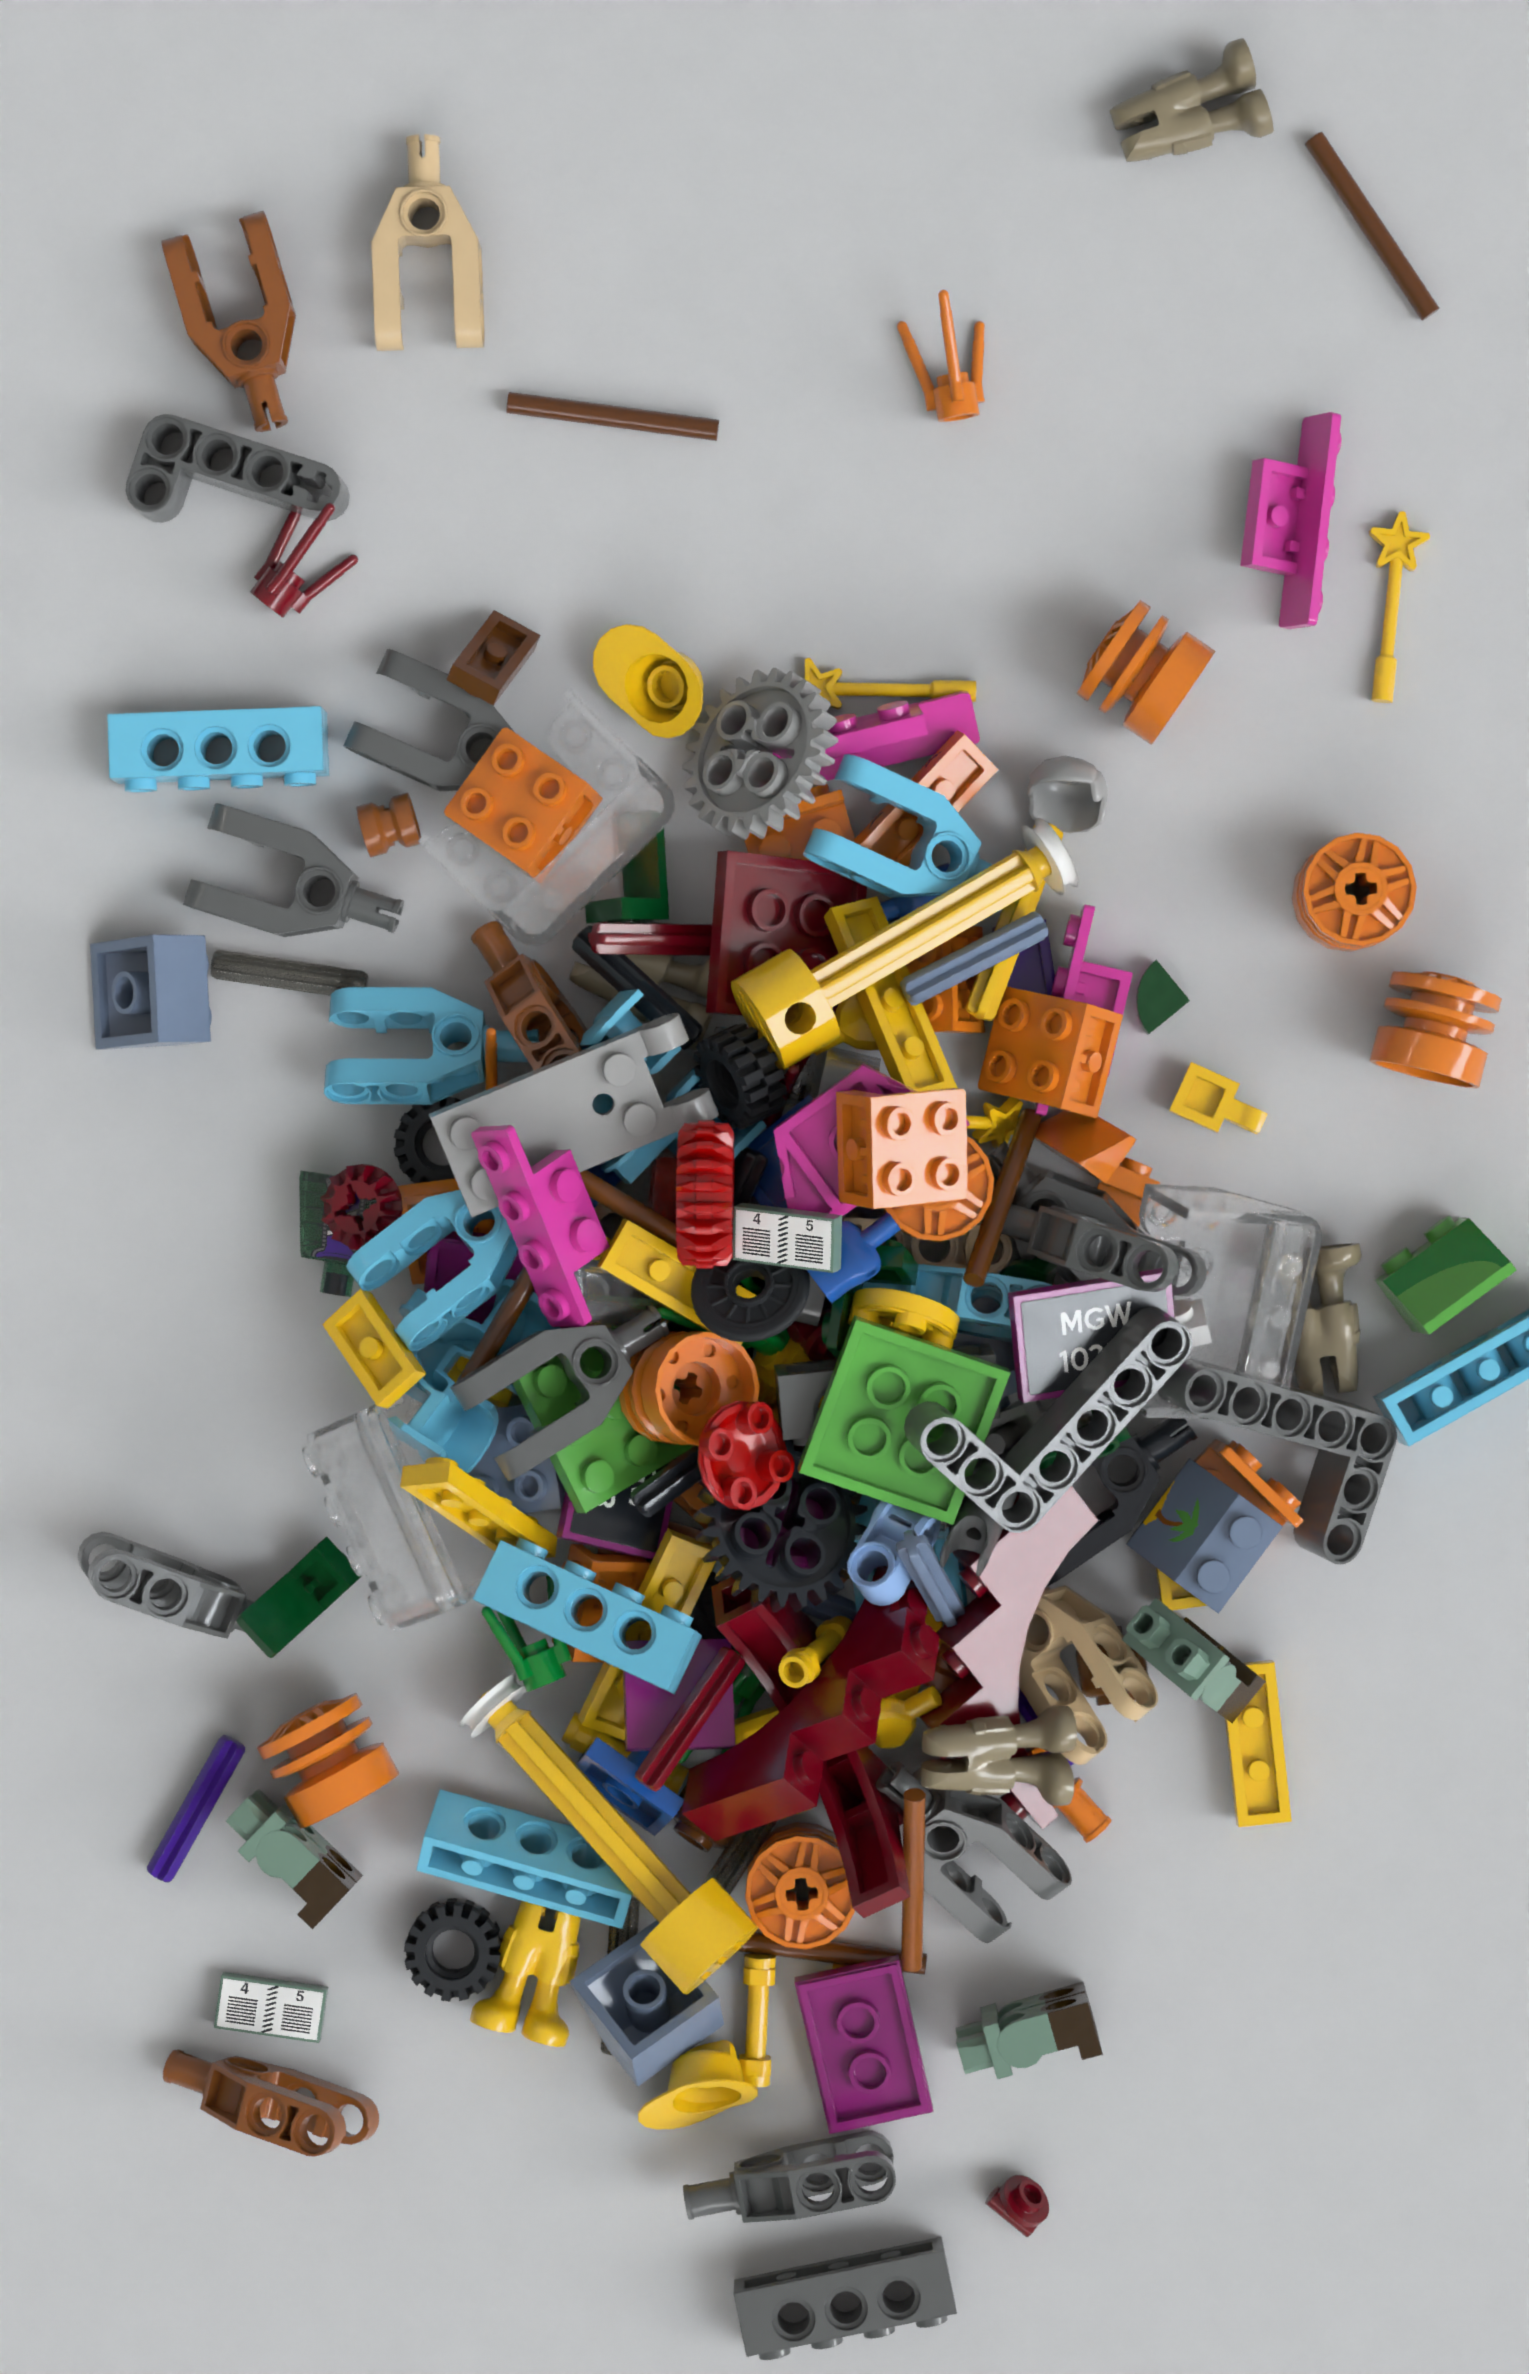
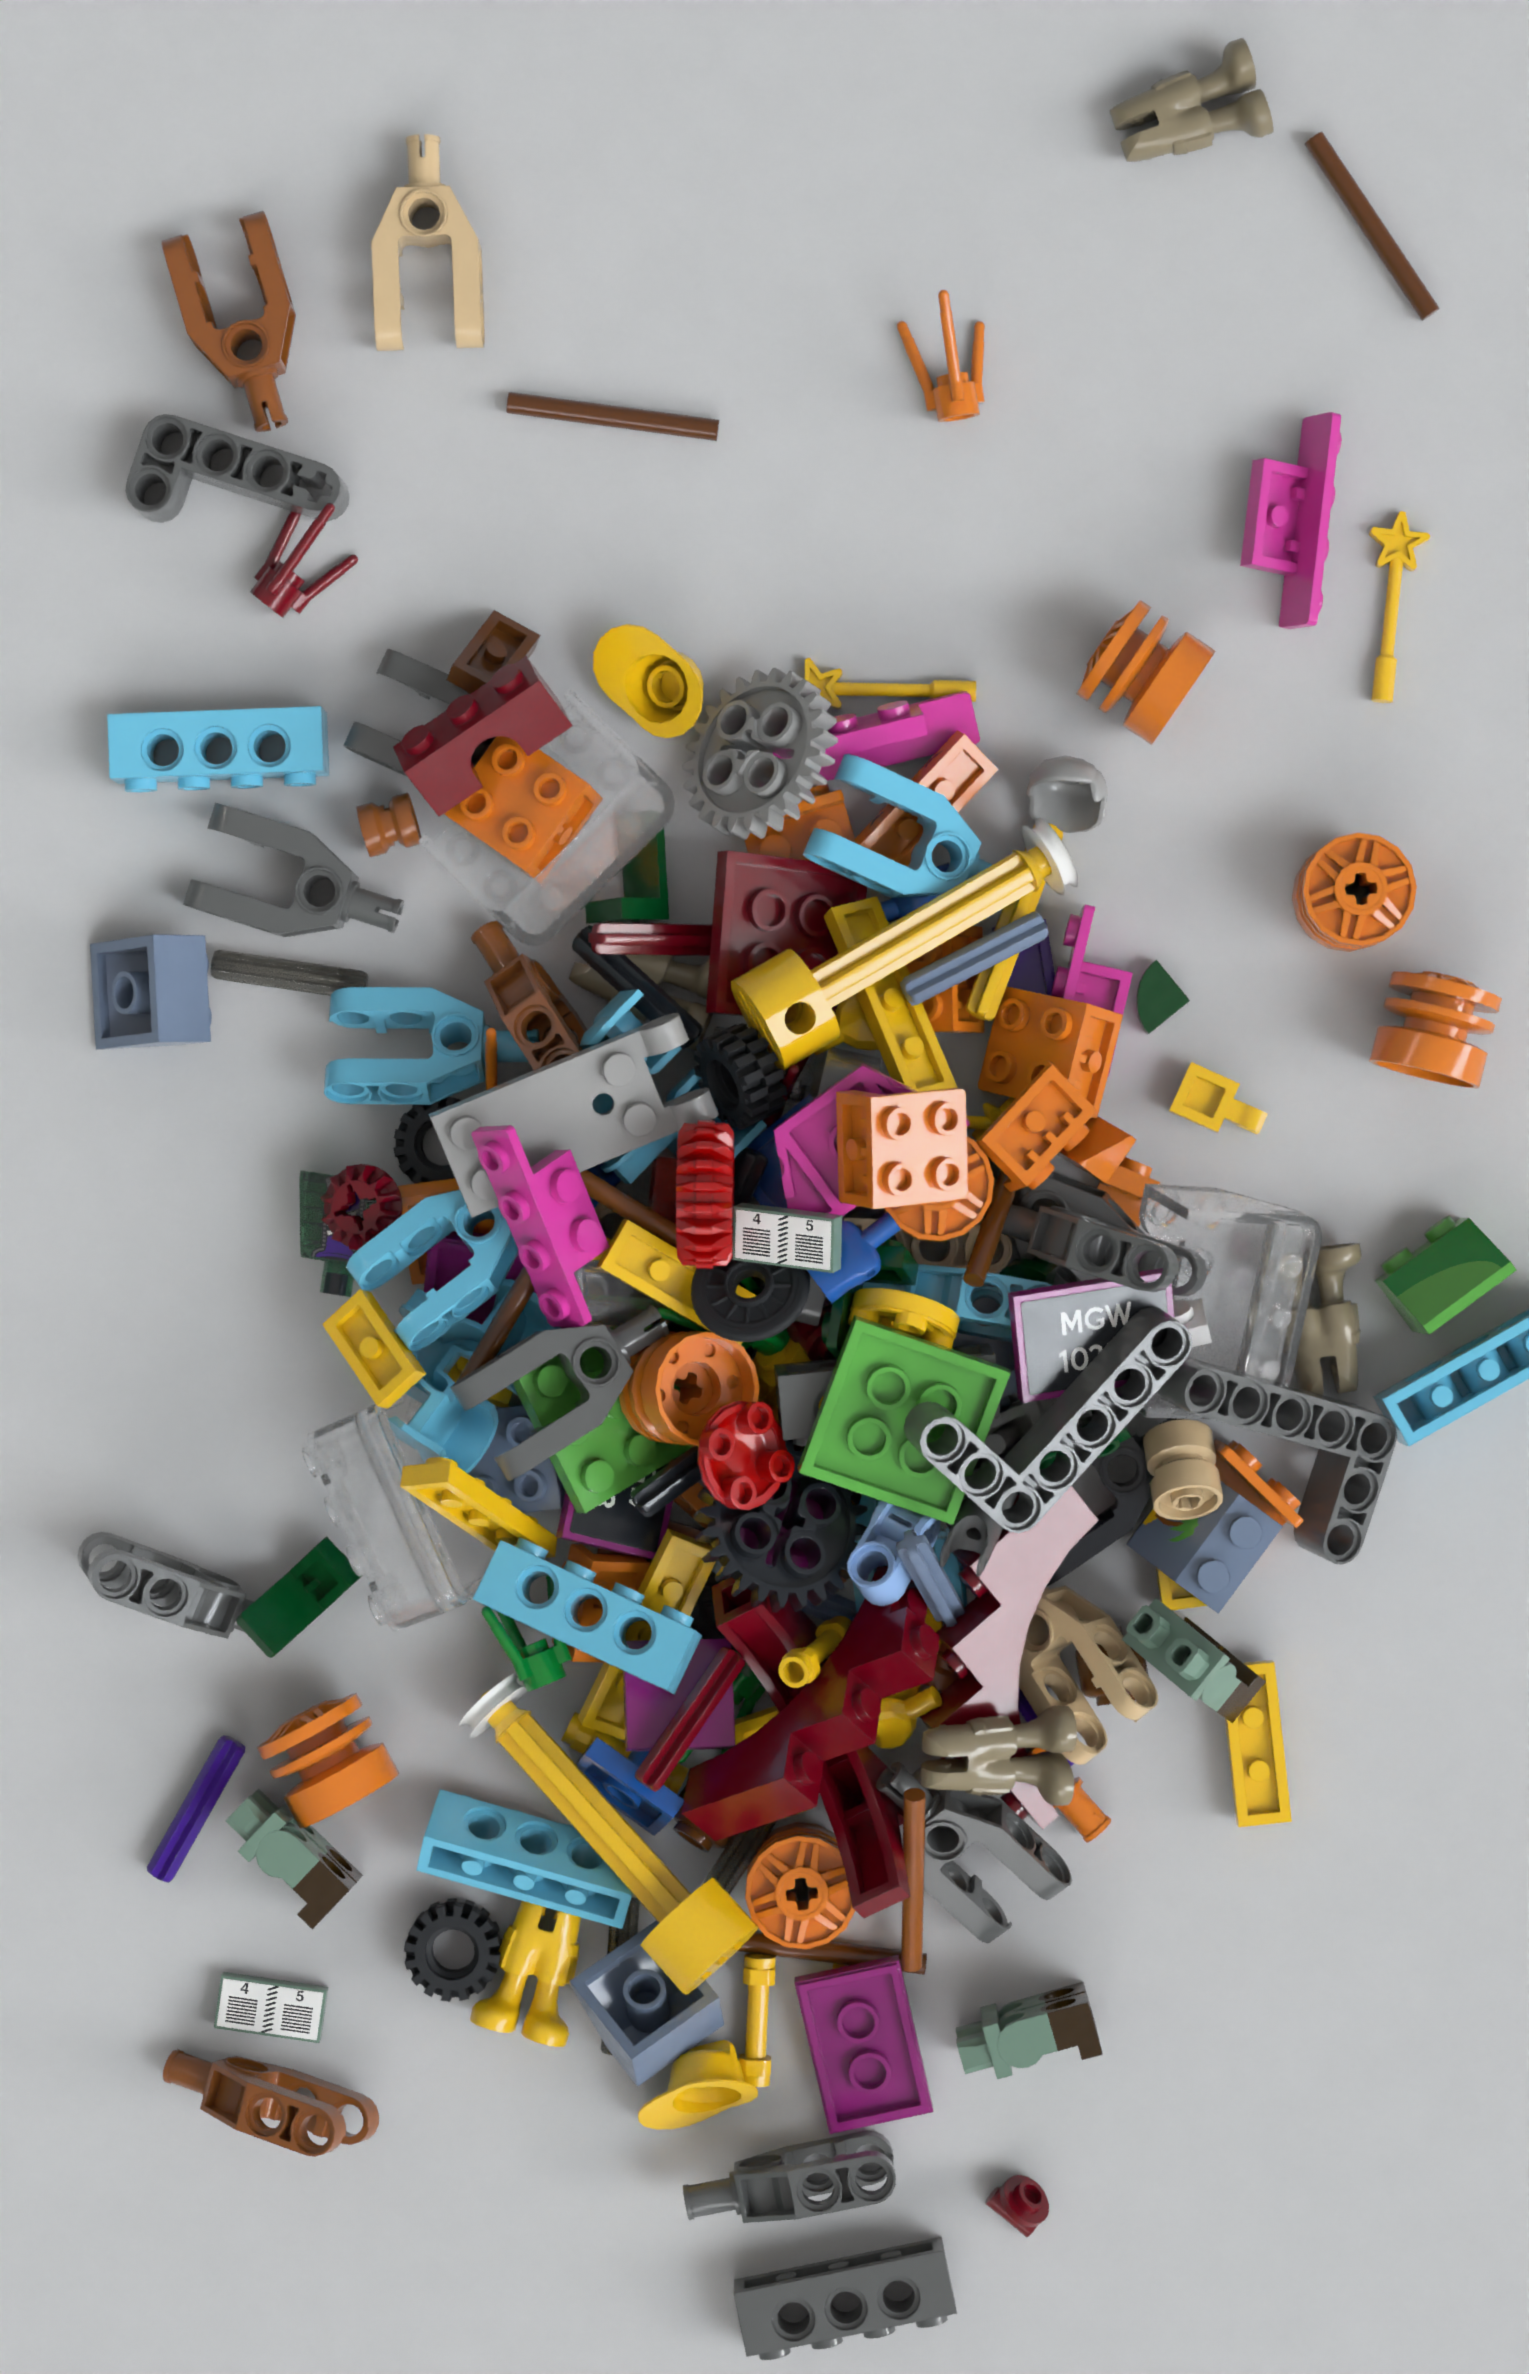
(510, 705): none -> dark red arch
(1035, 1128): none -> orange bracket
(1183, 1469): none -> tan wheel

